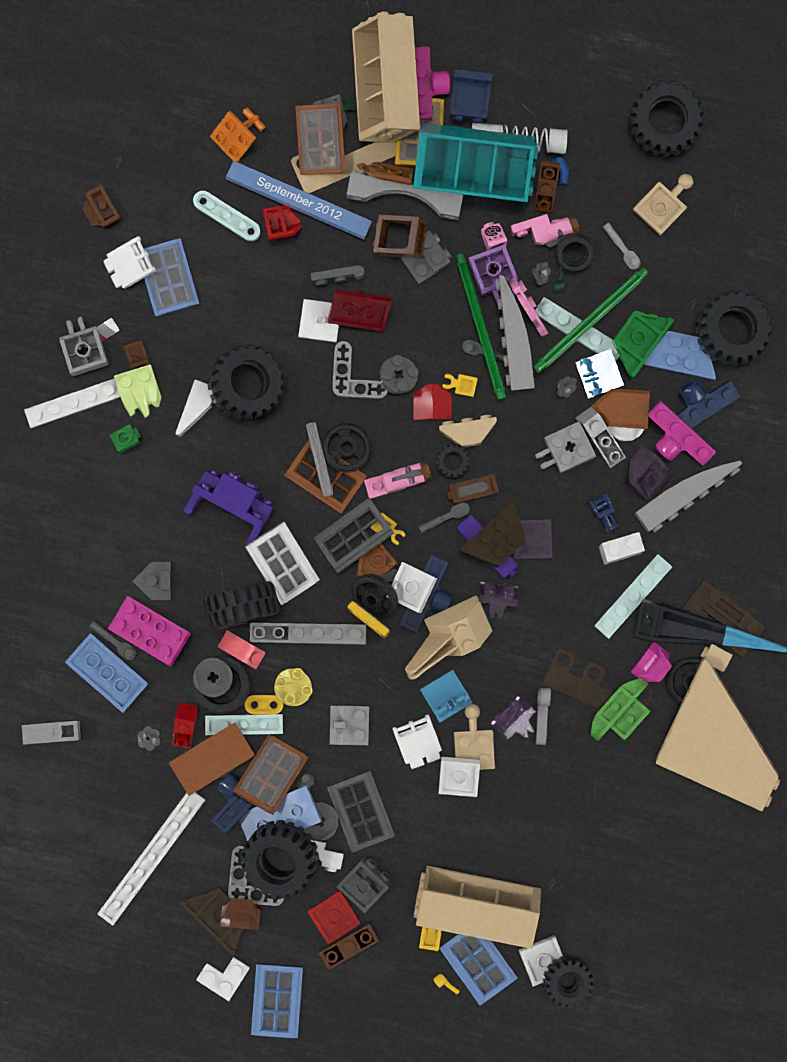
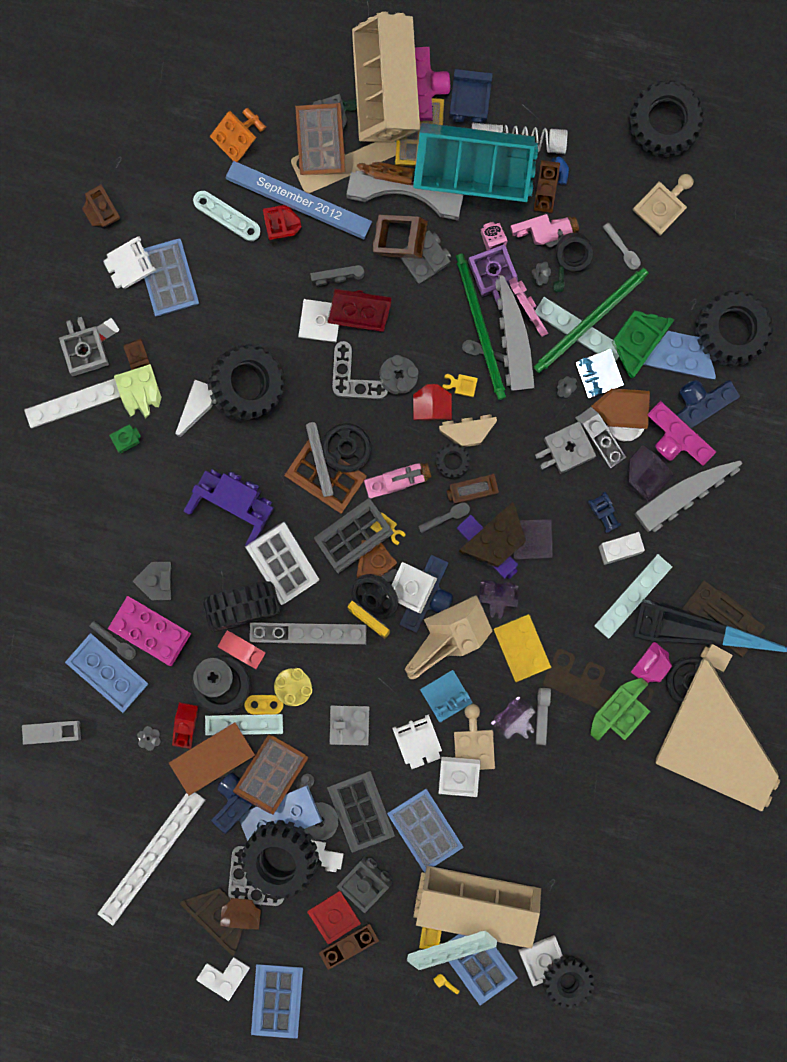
(425, 830): none -> clear piece
(452, 950): none -> light aqua plate
(522, 648): none -> yellow plate

